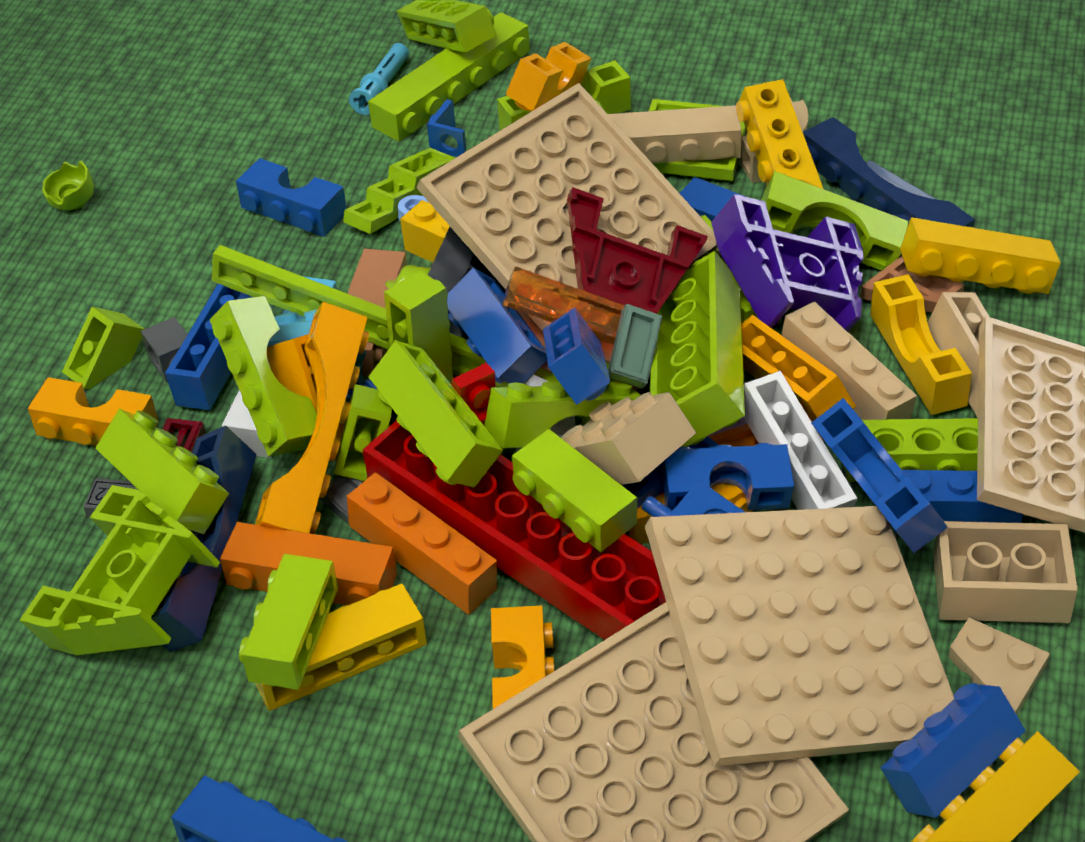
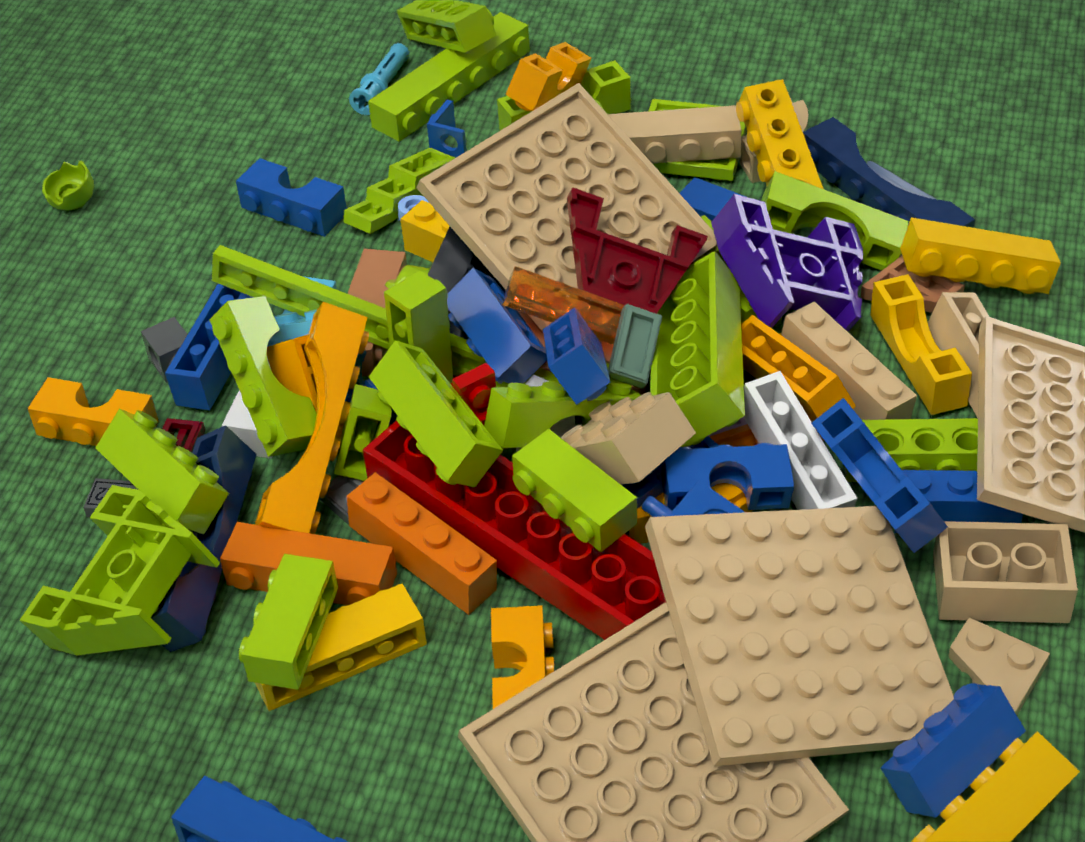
(102, 347): lime slope -> none

